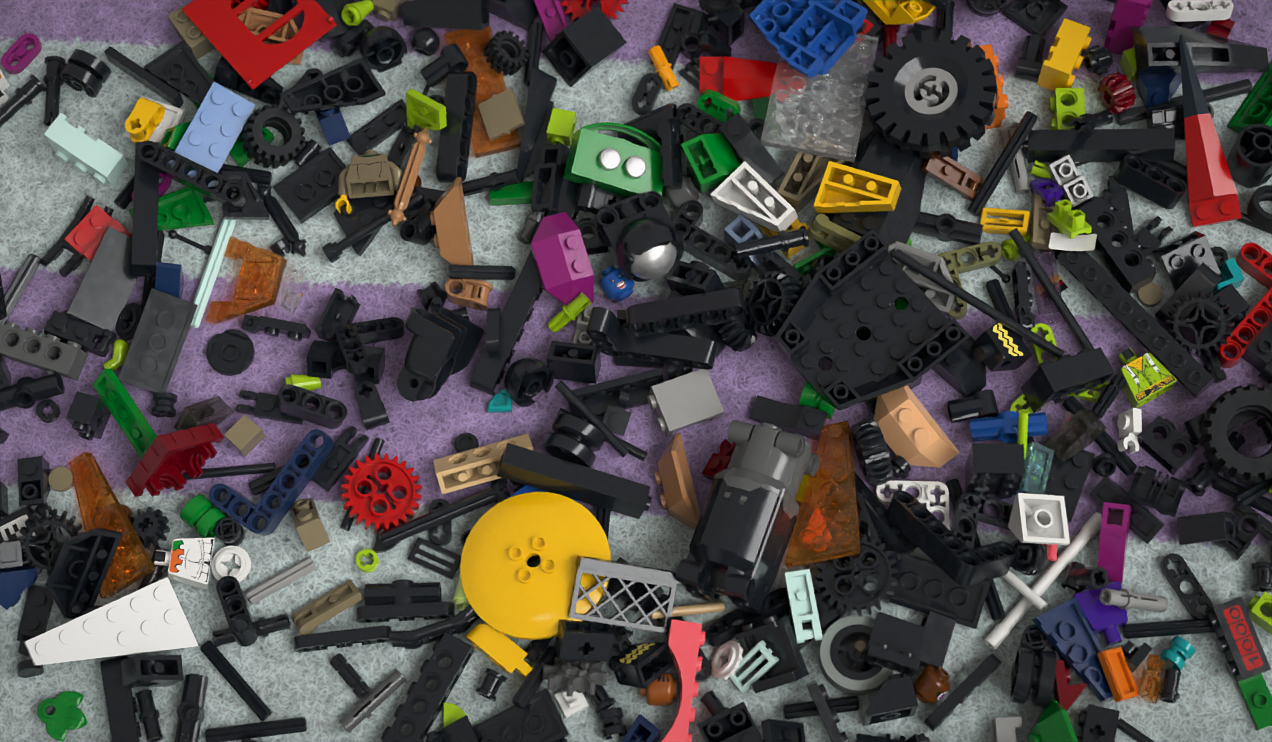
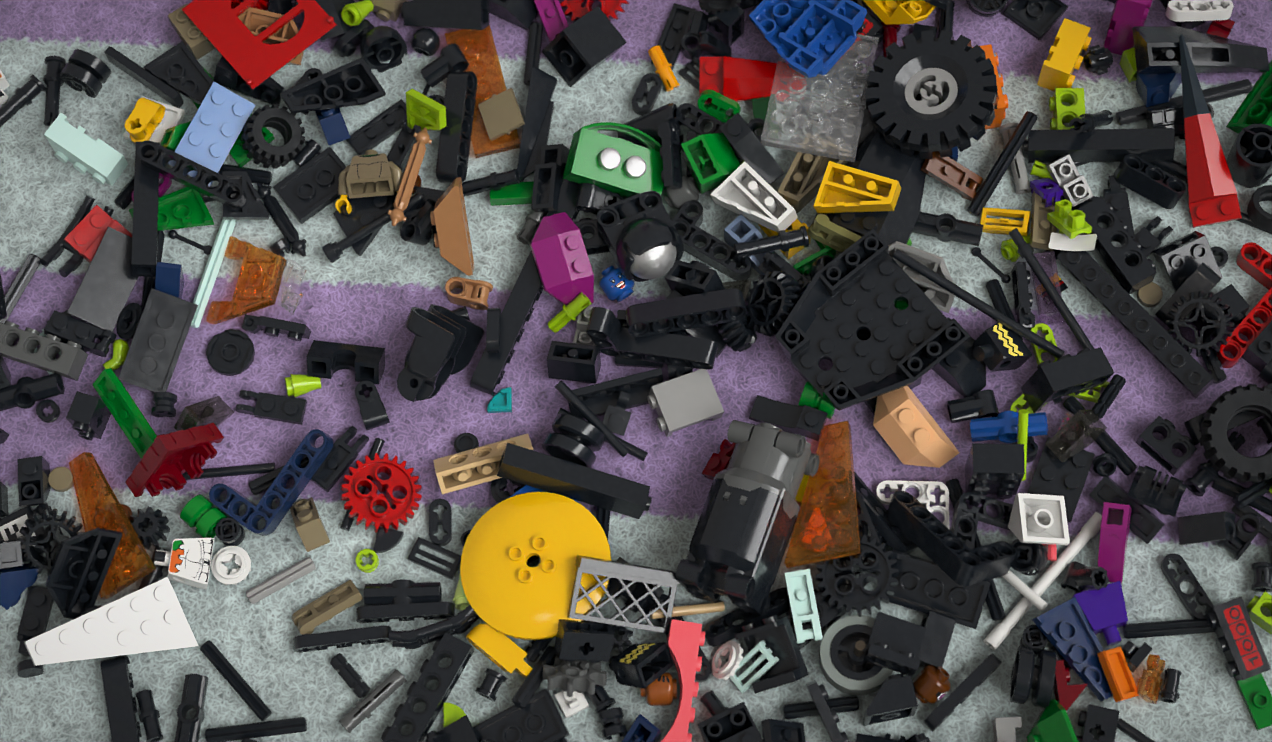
(19, 53): magenta plate -> none
(66, 715): green plate -> none
(152, 670): black brick -> none
(236, 611): black beam -> none
(245, 435): dark tan panel -> none
(263, 627): black pin -> none
(298, 406): black beam -> none
(338, 312): black hinge -> none
(358, 334): black beam -> none
(432, 295): black arm -> none
(438, 517): black axle -> none
(481, 272): black axle -> none
(499, 59): black tyre -> none
(529, 377): black cylinder -> none
(561, 127): lime brick -> none
(677, 484): medium nougat wedge -> none
(872, 452): black gear -> none
(900, 467): black plate -> none
(957, 267): olive beam -> none
(1030, 60): black piece -> none
(1037, 469): clear light blue plate -> none
(1116, 92): dark red gear -> none
(1127, 599): light grey pin -> none
(1129, 427): white plate -> none
(1144, 378): lime torso -> none
(1178, 652): teal wheel -> none
(1230, 275): teal panel -> none

